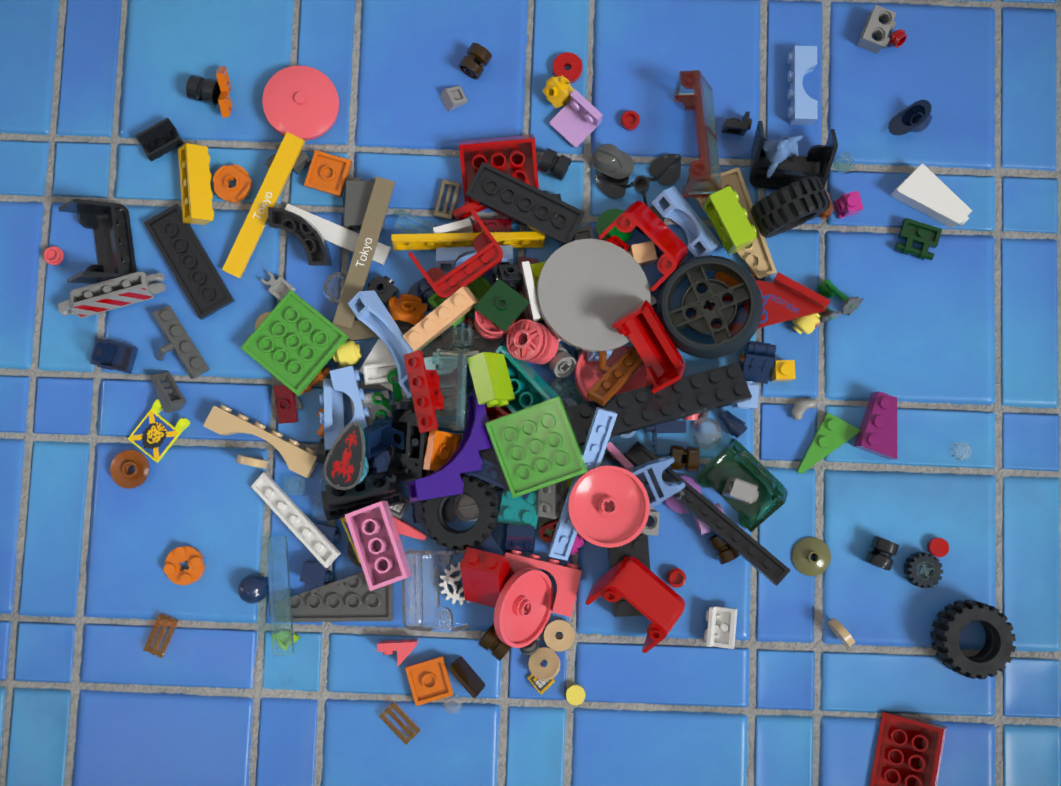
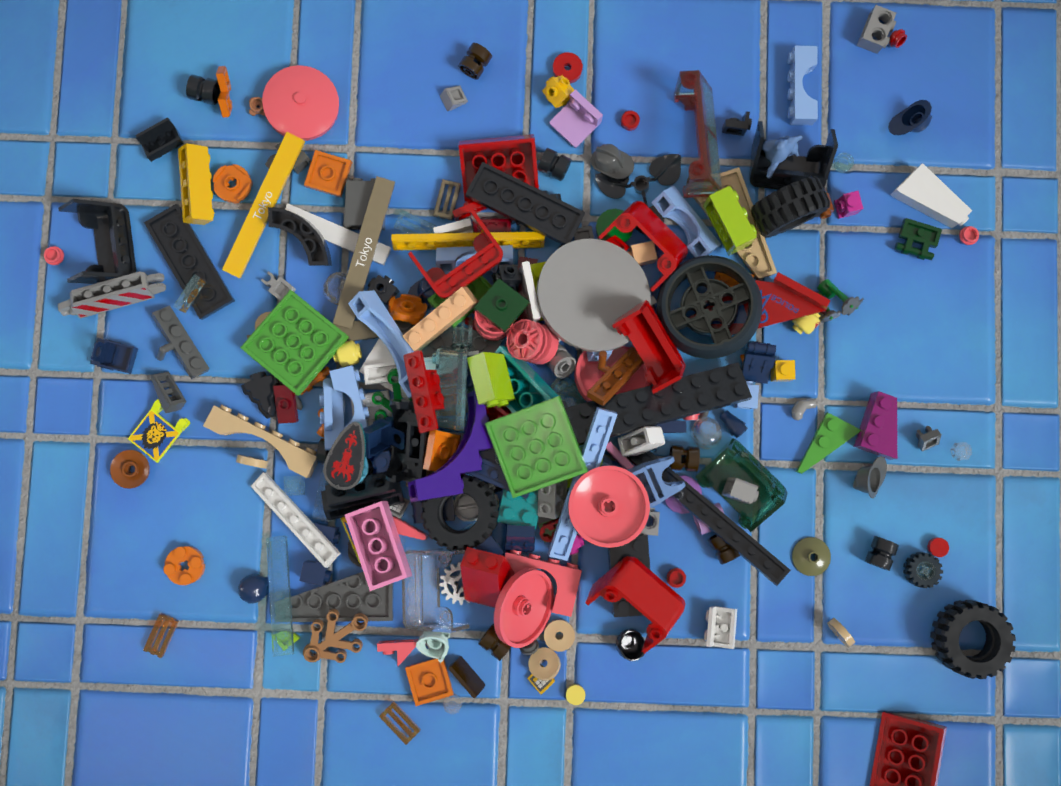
(189, 294): none -> clear light blue tile
(253, 103): none -> nougat plate
(261, 392): none -> black rock
(333, 639): none -> medium nougat plant
(436, 642): none -> light aqua helmet
(630, 644): none -> black hair
(641, 441): none -> white brick
(871, 477): none -> dark grey piece
(929, 439): none -> dark grey tile
(969, 235): none -> coral plate

